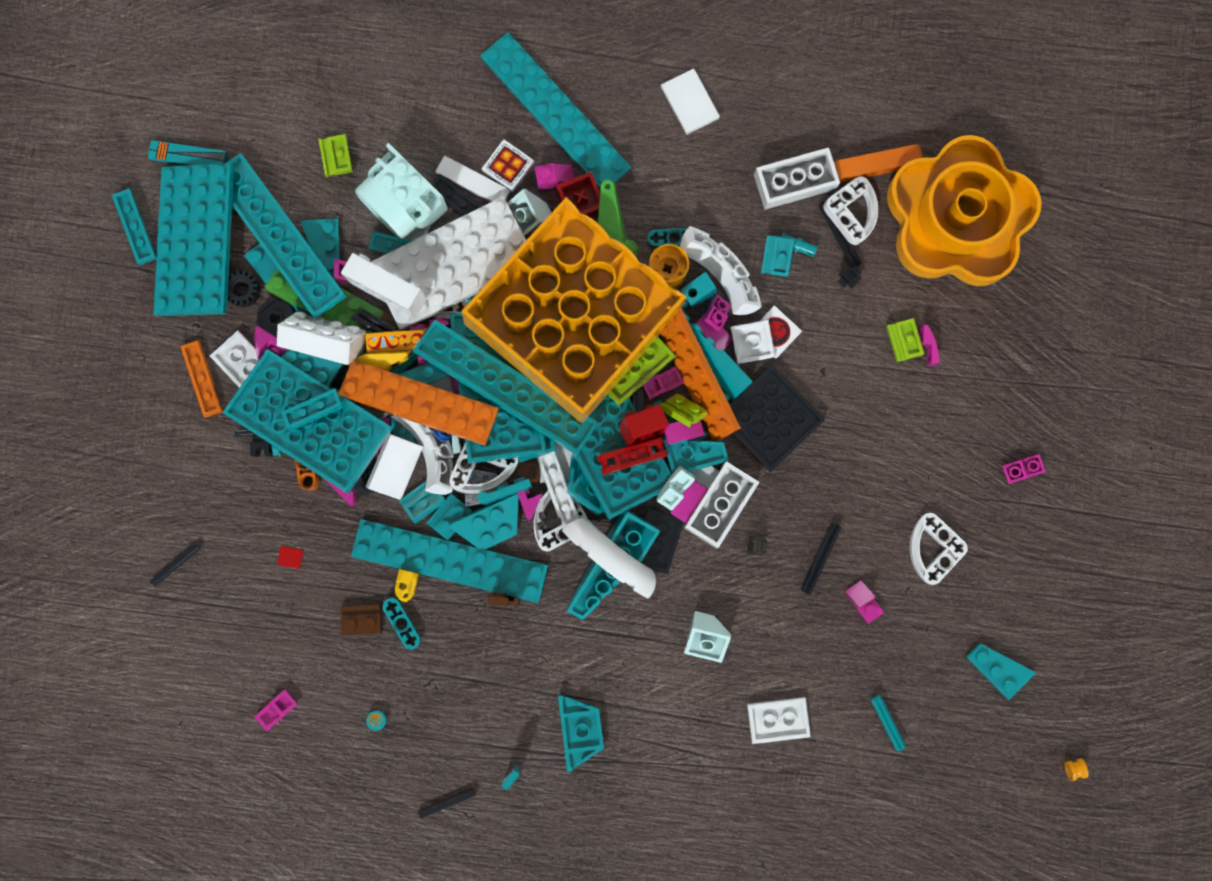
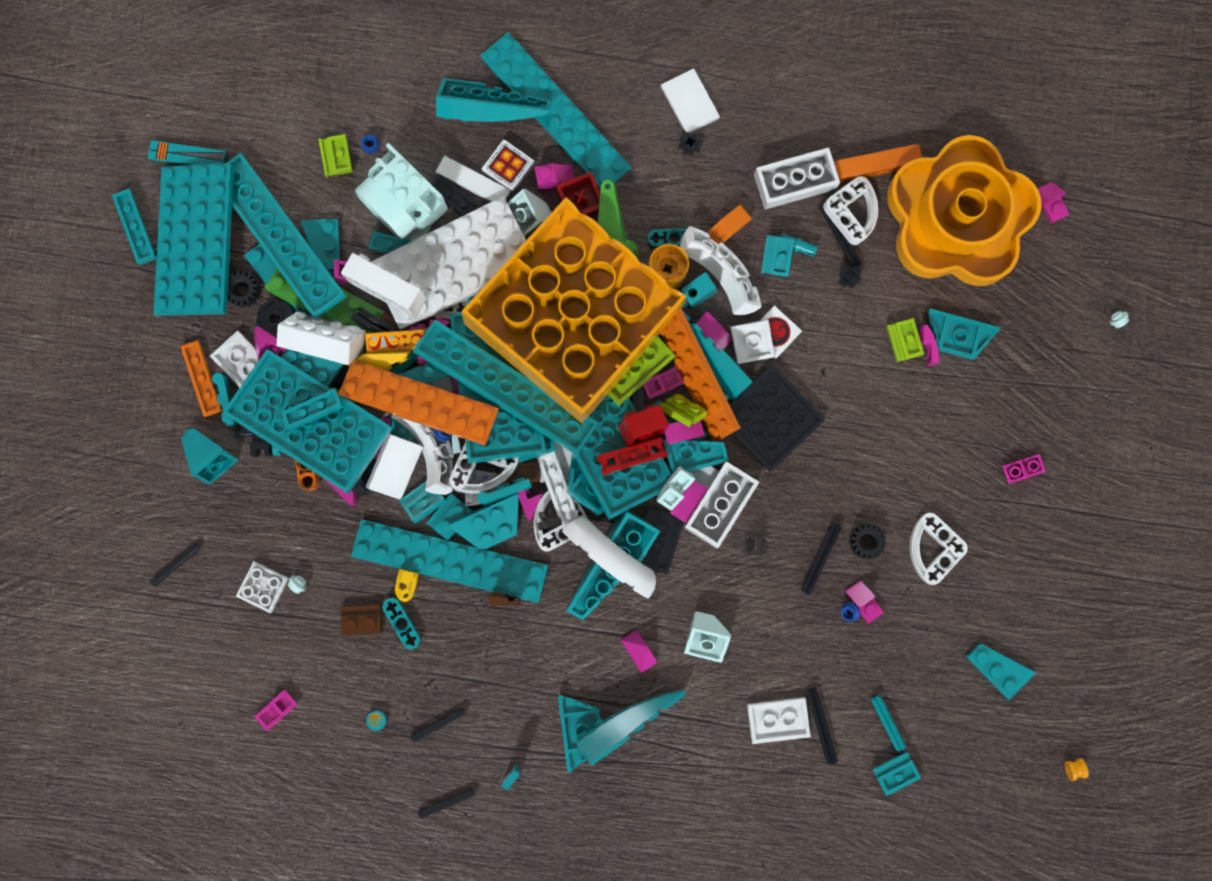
(205, 457): none -> teal slope
(224, 397): none -> teal plate
(262, 587): none -> white tile
(290, 557): red sticker -> none
(297, 584): none -> light aqua plate
(367, 139): none -> blue plate
(438, 724): none -> black bar
(477, 103): none -> teal wedge
(614, 730): none -> teal wedge
(639, 651): none -> dark pink slope
(686, 148): none -> black gear
(717, 312): dark pink slope -> none
(730, 225): none -> orange slope
(821, 725): none -> black axle
(847, 615): none -> blue plate
(878, 536): none -> black tyre
(896, 773): none -> teal plate
(960, 335): none -> teal wing
(1052, 202): none -> dark pink slope
(1119, 319): none -> light aqua plate

